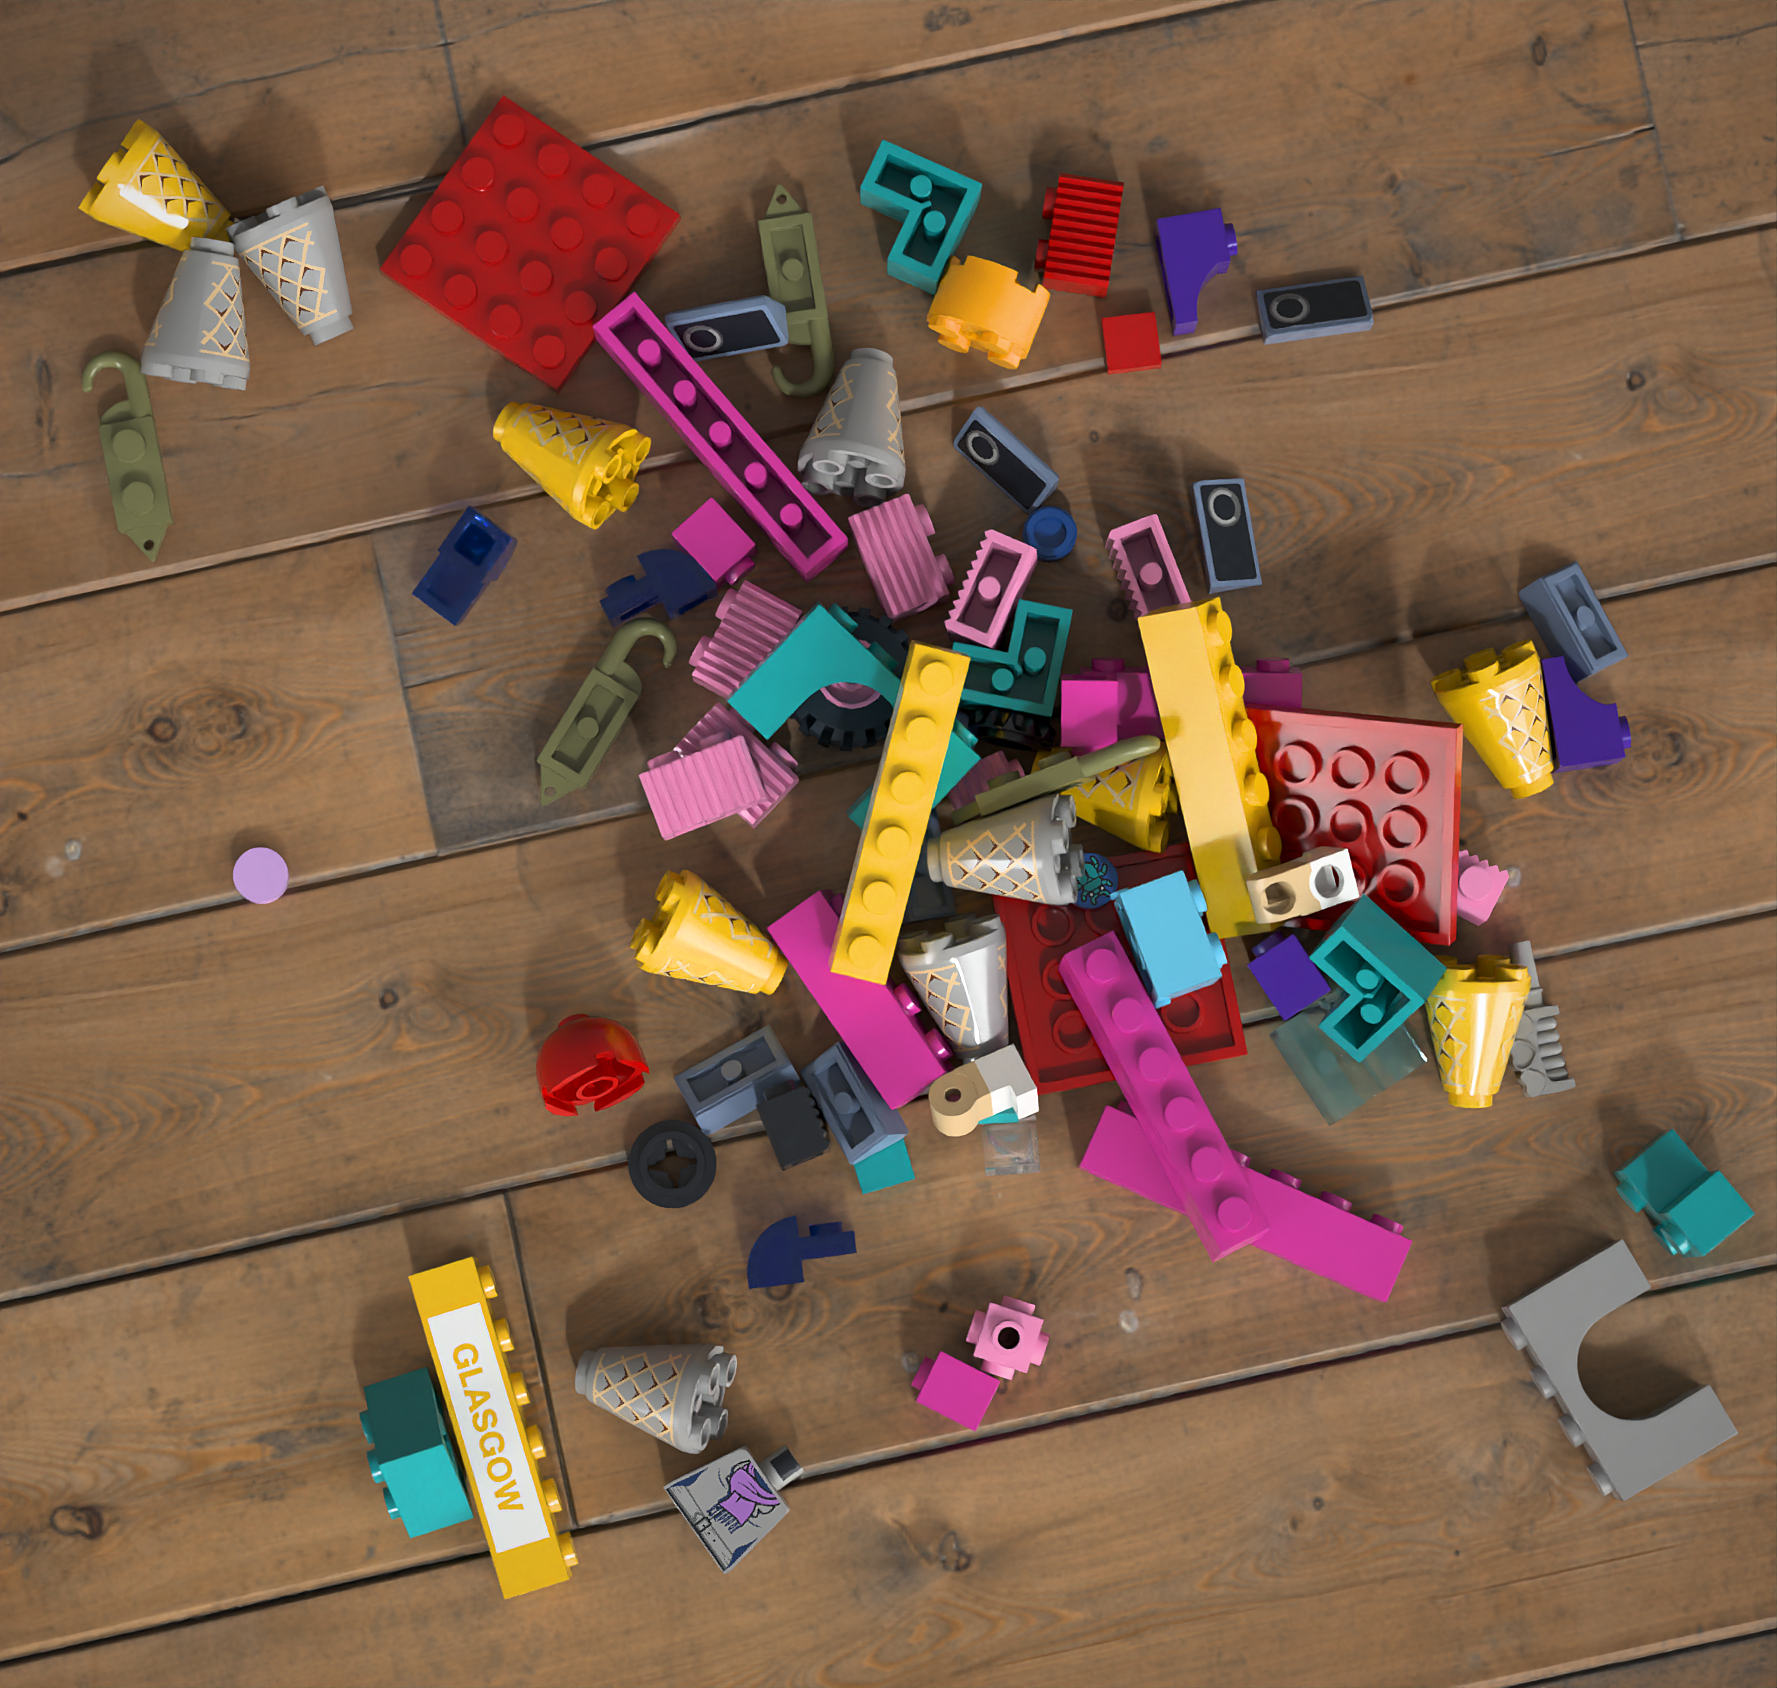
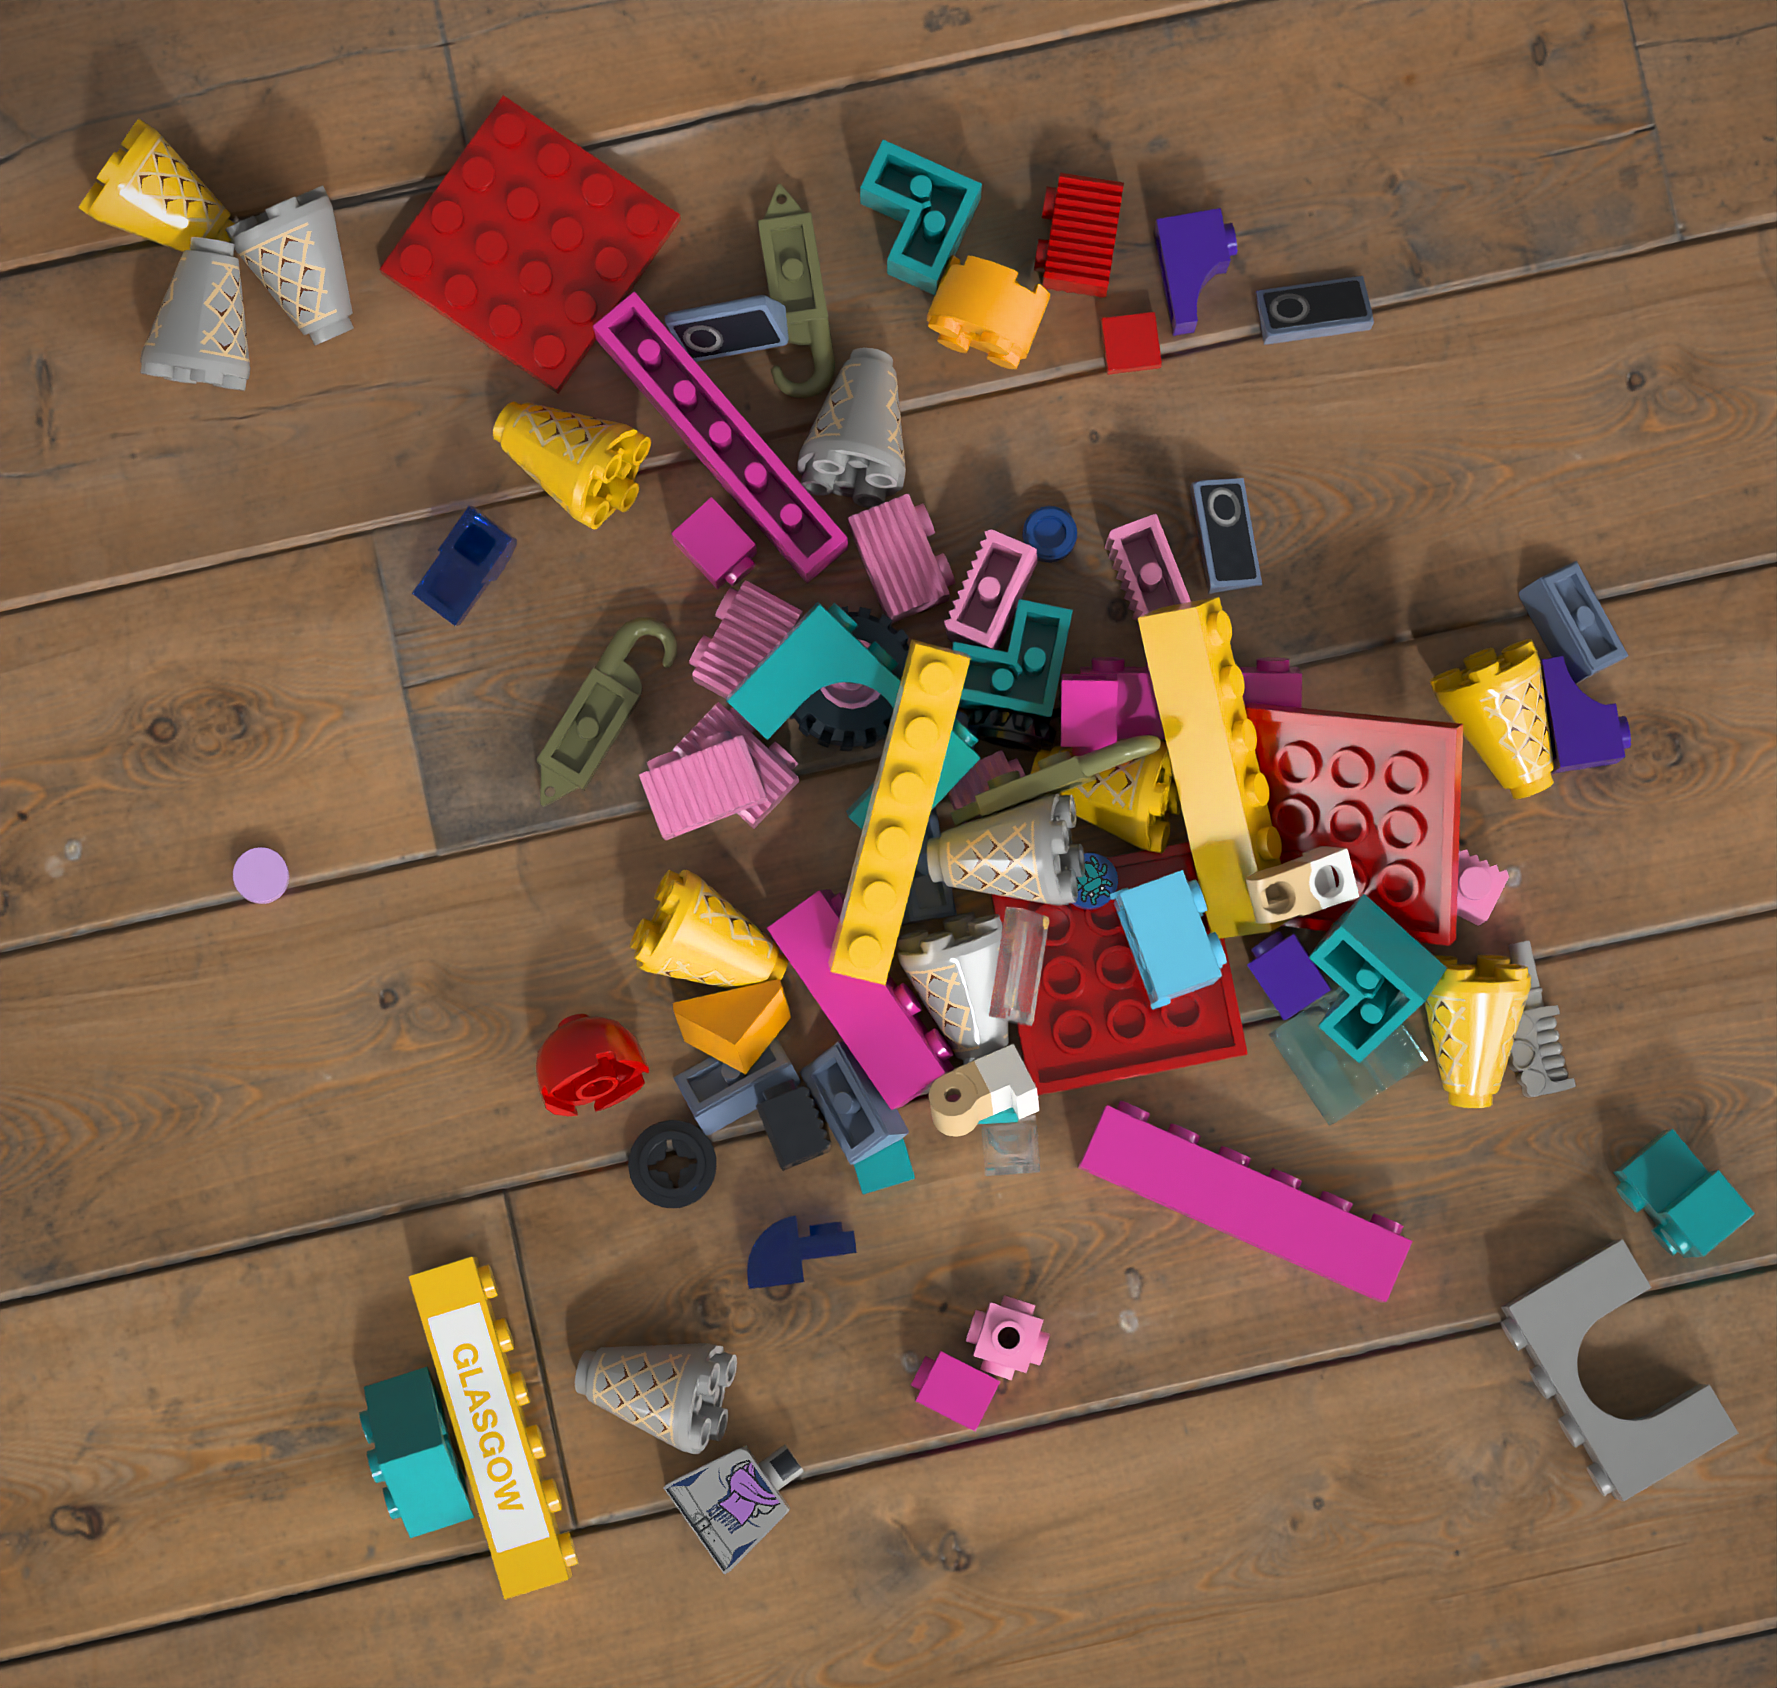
(133, 456): olive plate -> none
(669, 579): clear blue brick -> none
(735, 1022): none -> light orange slope
(1006, 461): slope -> none
(1019, 966): none -> clear tile
(1163, 1096): dark pink brick -> none

